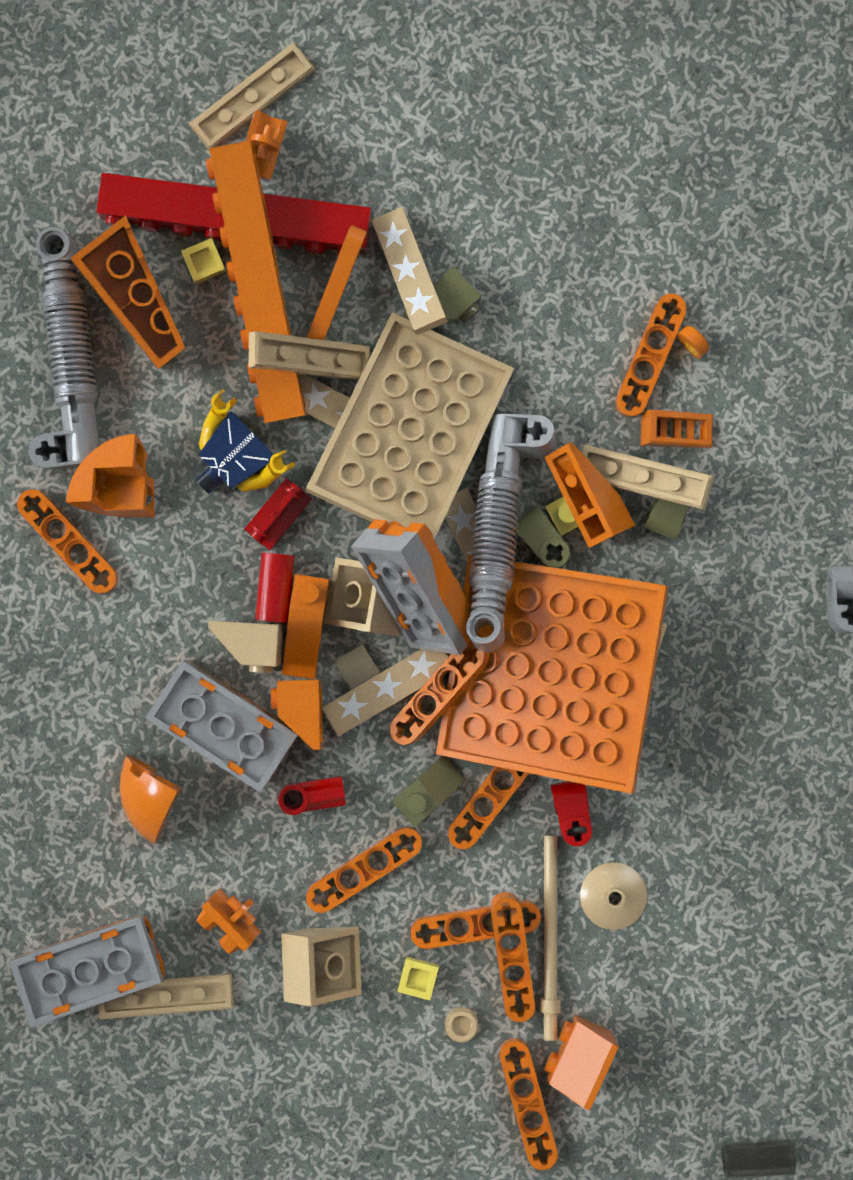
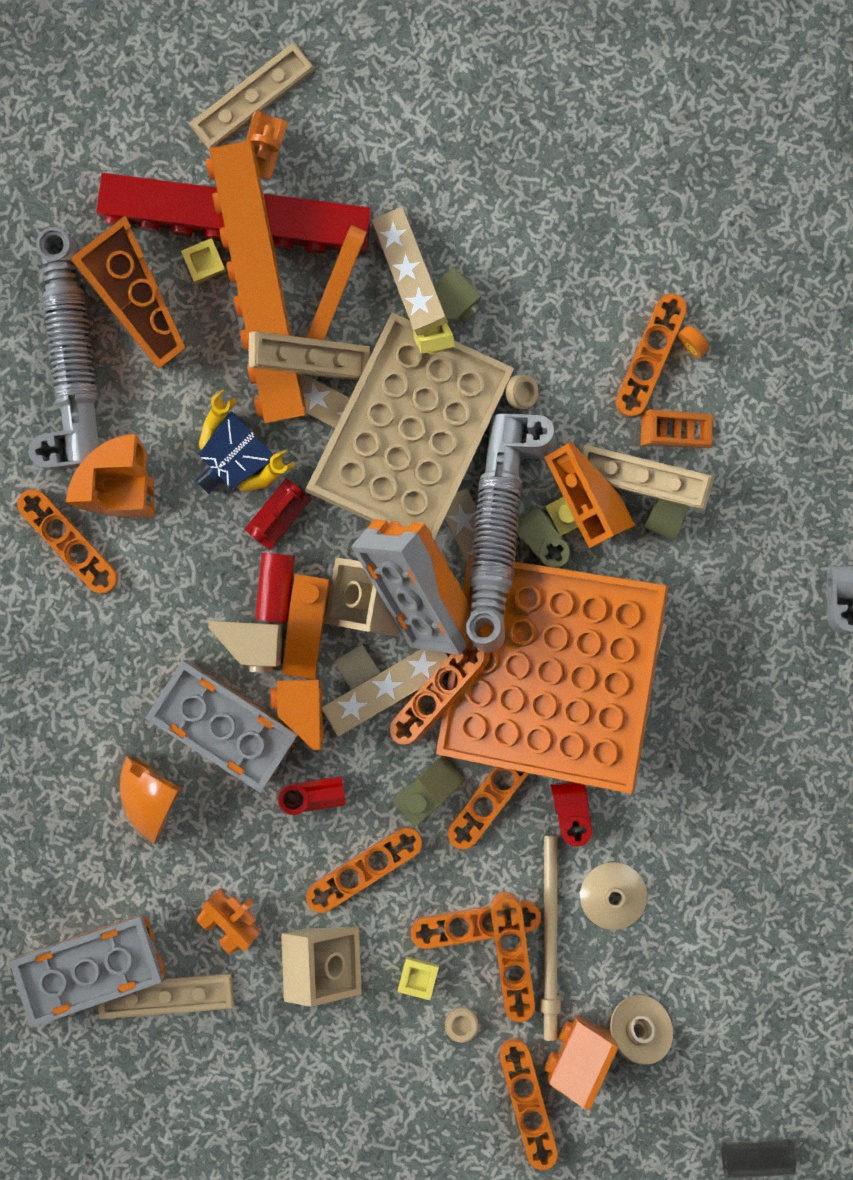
(435, 340): none -> light yellow plate
(521, 391): none -> tan tile
(654, 1028): none -> tan dish

